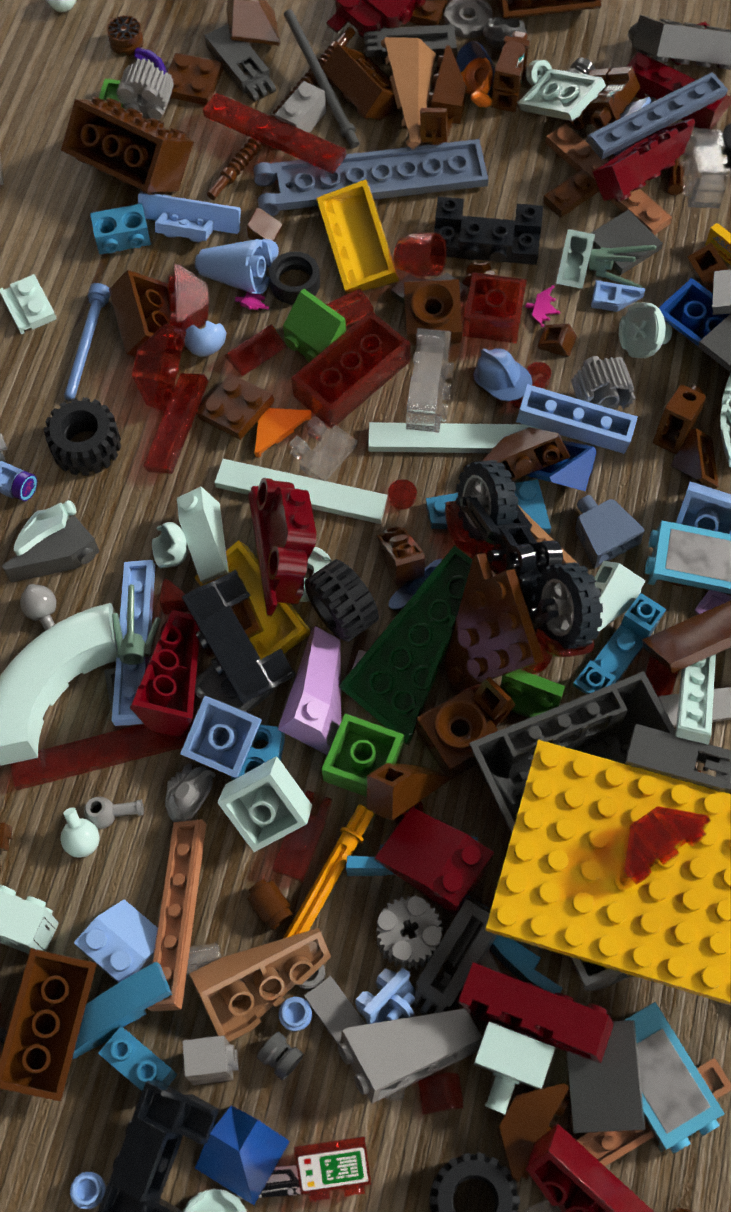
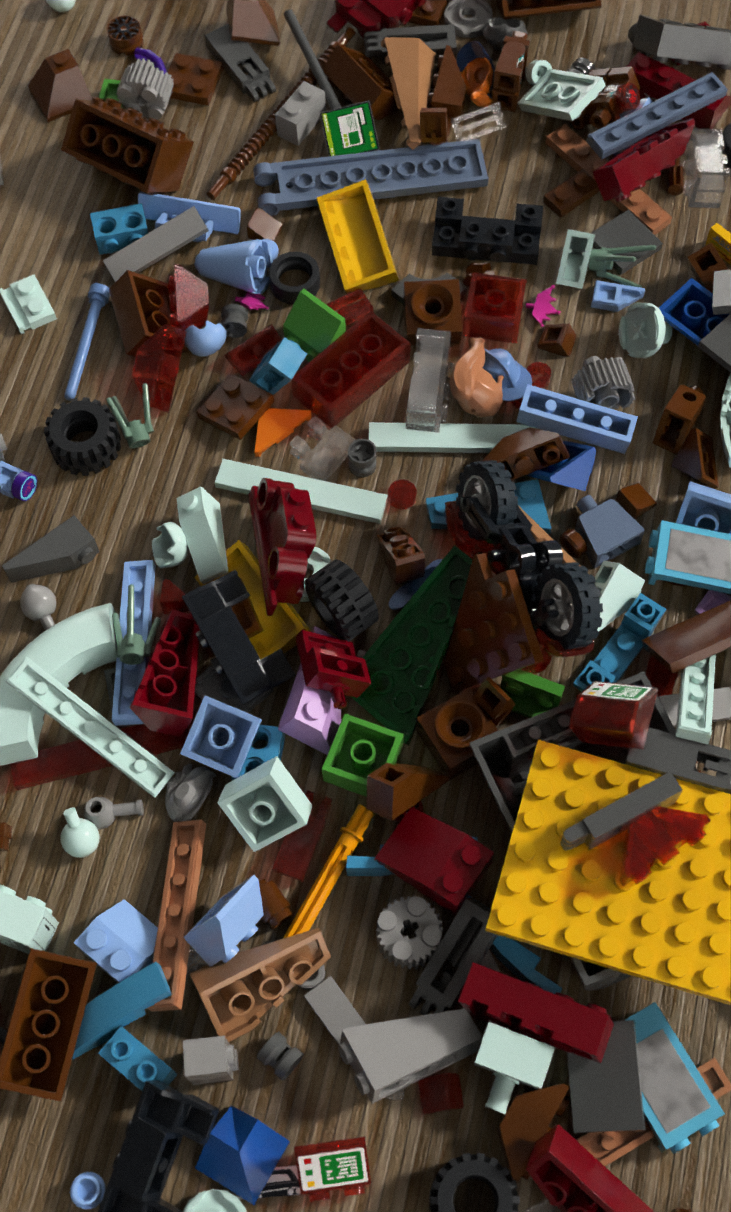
(42, 525): light aqua arm -> none
(58, 85): none -> reddish brown slope
(90, 727): none -> light aqua tile
(133, 431): none -> sand green plant
(157, 244): none -> light grey tile
(176, 423): clear red plate -> none
(228, 923): none -> light blue slope
(234, 320): none -> dark grey wheel
(274, 133): clear red plate -> none
(278, 366): none -> dark azure brick
(295, 1014): light blue plate -> none
(332, 666): none -> dark red plate
(350, 129): none -> tile
(362, 457): none -> dark grey wheel
(391, 1001): light blue hips -> none
(421, 254): clear red helmet -> none
(473, 385): none -> nougat piece
(498, 116): none -> clear tile
(573, 543): none -> reddish brown tile
(614, 714): none -> clear red slope
(622, 813): none -> dark grey hinge
(628, 97): none -> clear red tile
(635, 500): none -> reddish brown slope

